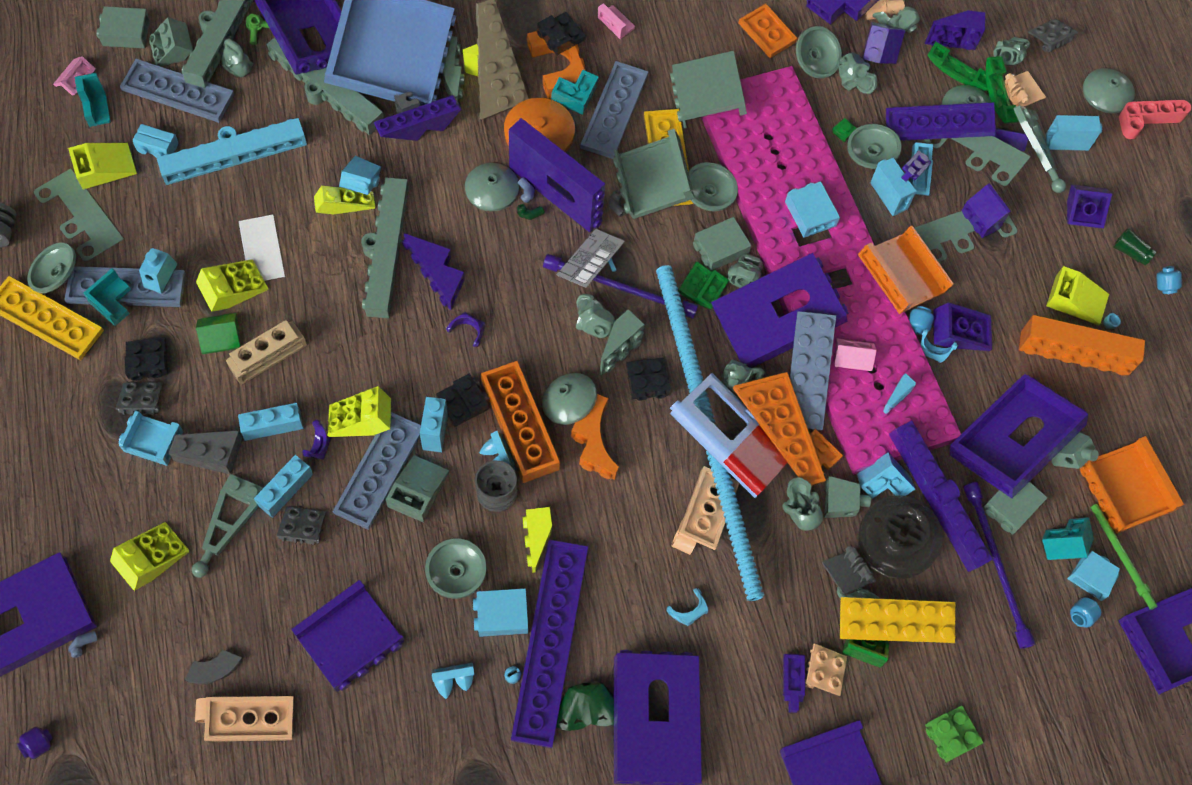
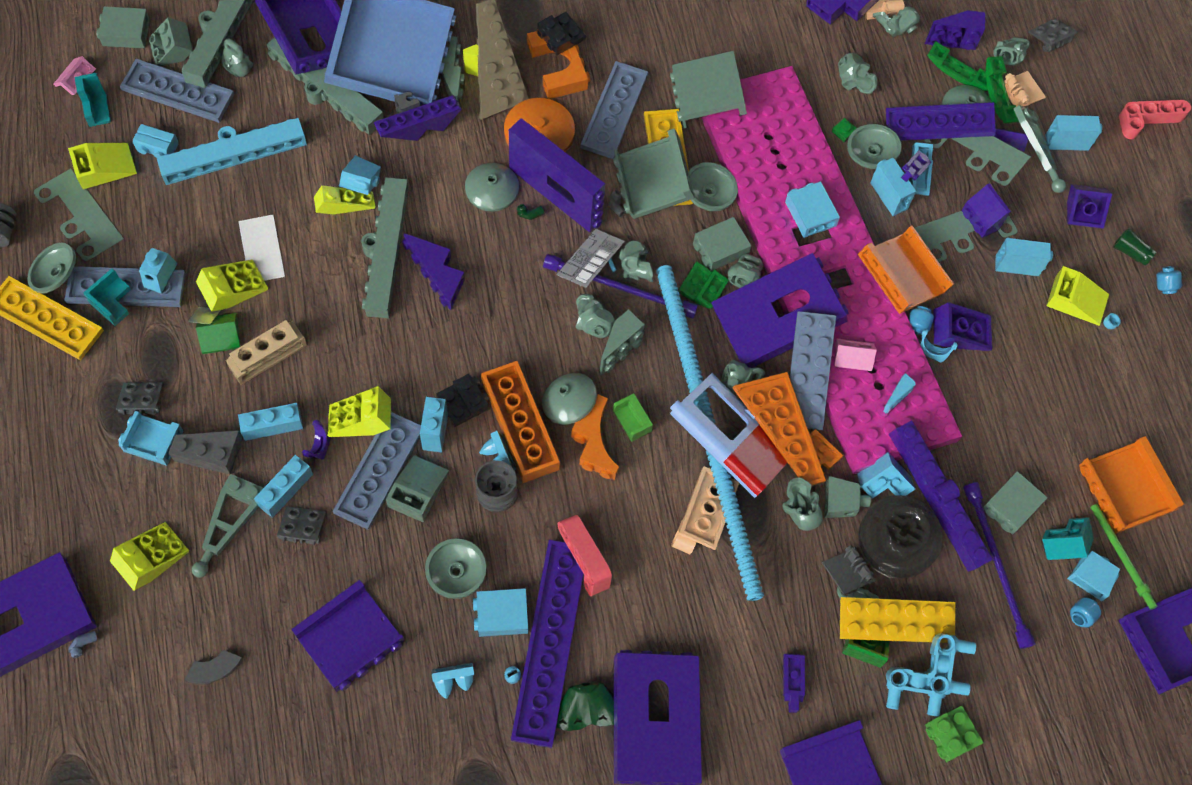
(34, 742): dark purple head -> none
(146, 358): black plate -> none
(203, 315): none -> sticker
(225, 718): light nougat hinge -> none
(254, 24): bright green piece -> none
(465, 318): dark purple helmet -> none
(528, 190): sand blue arm -> none
(539, 530): neon yellow slope -> none
(578, 95): teal panel -> none
(590, 560): none -> coral beam
(615, 20): bright pink panel -> none
(632, 417): none -> bright green panel
(634, 261): none -> sand green head
(648, 379): black plate -> none
(690, 617): medium azure helmet -> none
(767, 30): orange plate -> none
(825, 52): sand green dish -> none
(826, 670): light nougat hinge -> none
(883, 43): slope -> none
(940, 668): none -> medium azure pin
(1001, 460): dark purple panel -> none
(1023, 257): none -> medium azure brick
(1076, 452): sand green torso -> none
(1081, 345): orange brick -> none
(1108, 90): sand green dish -> none

